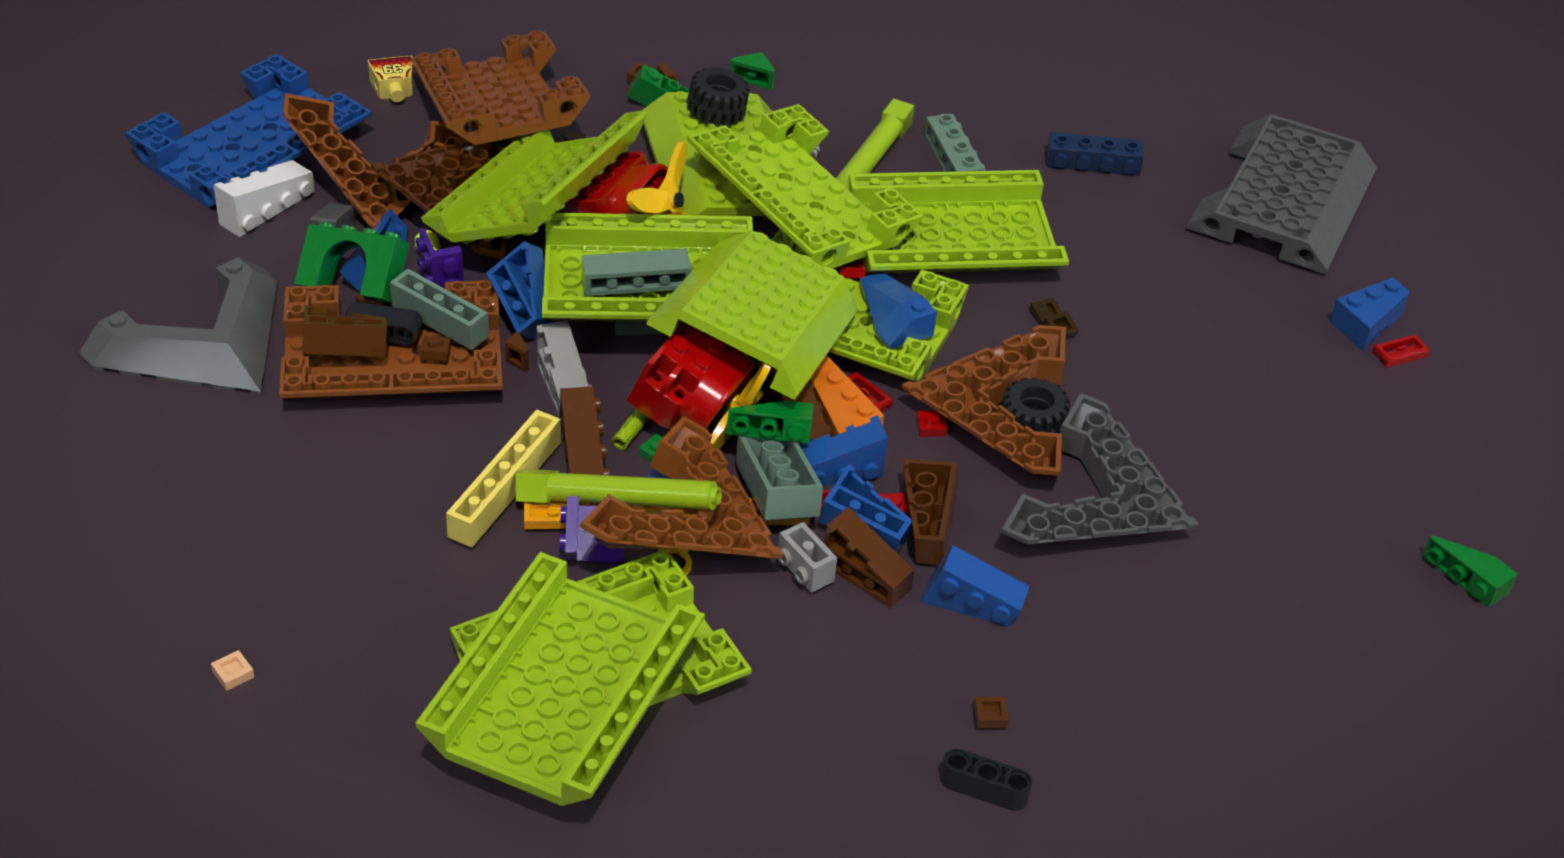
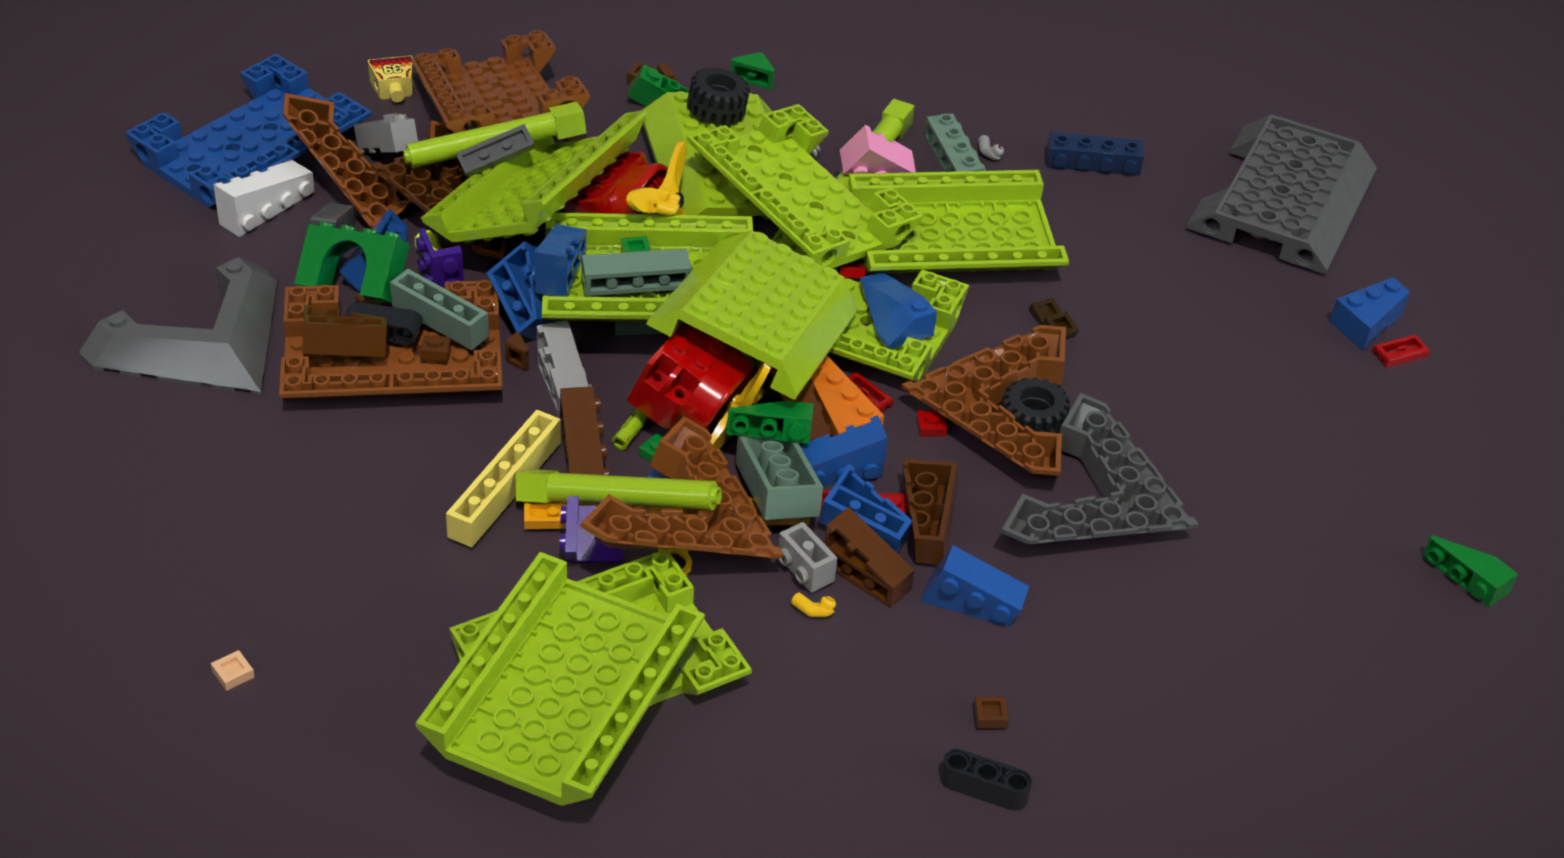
(386, 134): none -> light grey wedge
(495, 150): none -> dark grey plate
(559, 260): none -> blue wedge
(560, 121): none -> lime brick
(635, 244): none -> green plate
(667, 207): none -> yellow arm
(814, 609): none -> yellow arm
(874, 154): none -> bright pink wedge
(993, 153): none -> light grey arm

